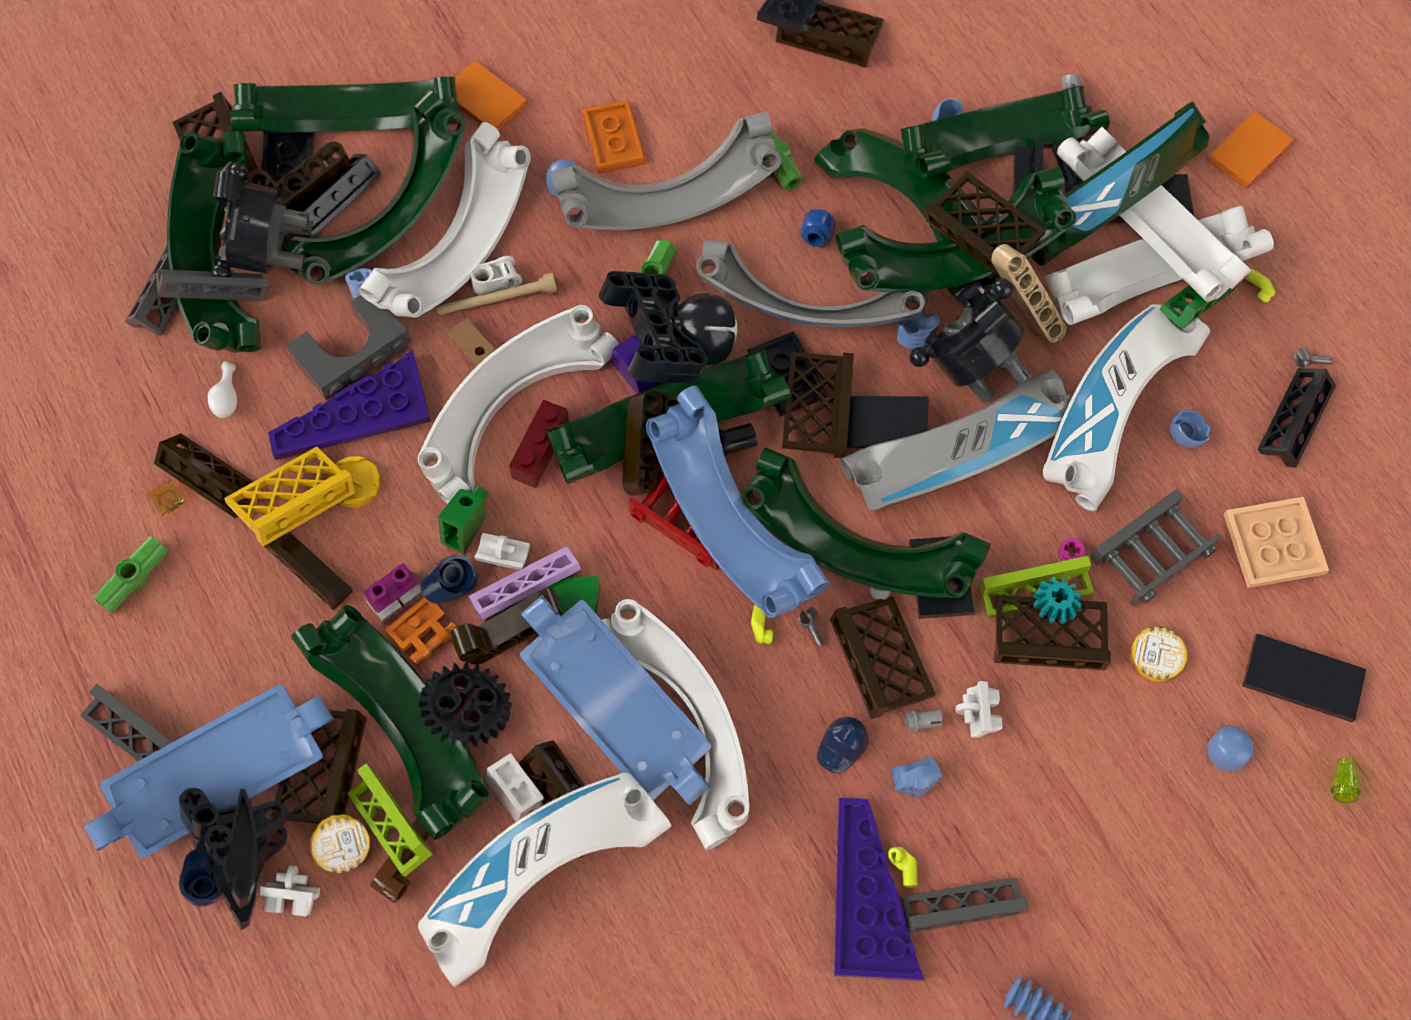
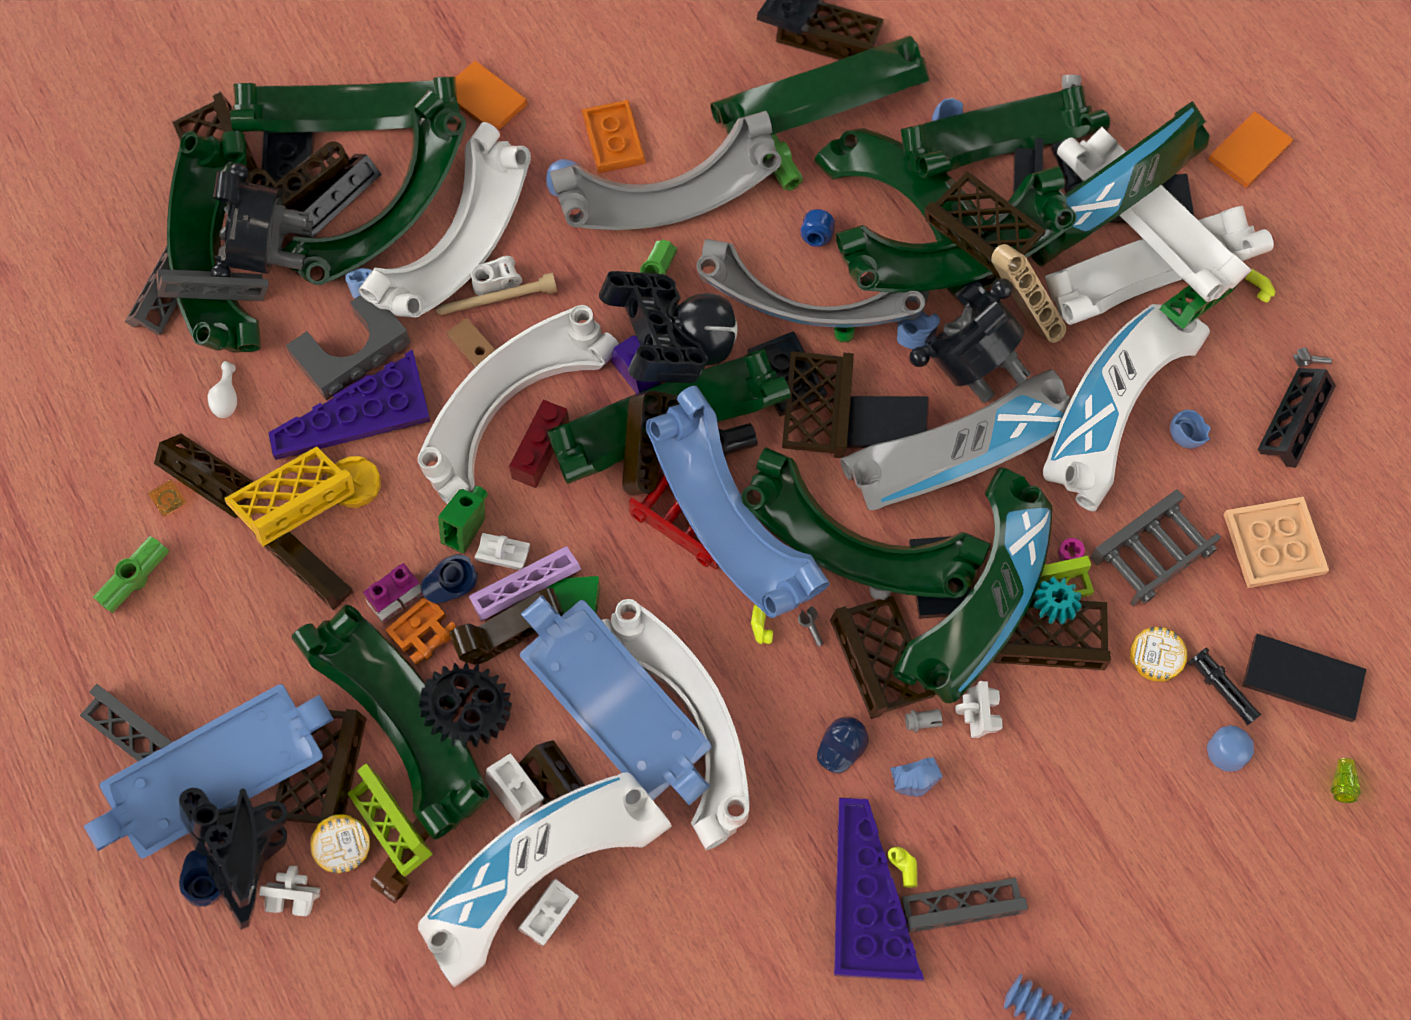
(548, 912): none -> white hinge
(829, 87): none -> dark green panel
(841, 336): none -> green hinge
(974, 634): none -> dark green panel
(1216, 676): none -> black pin

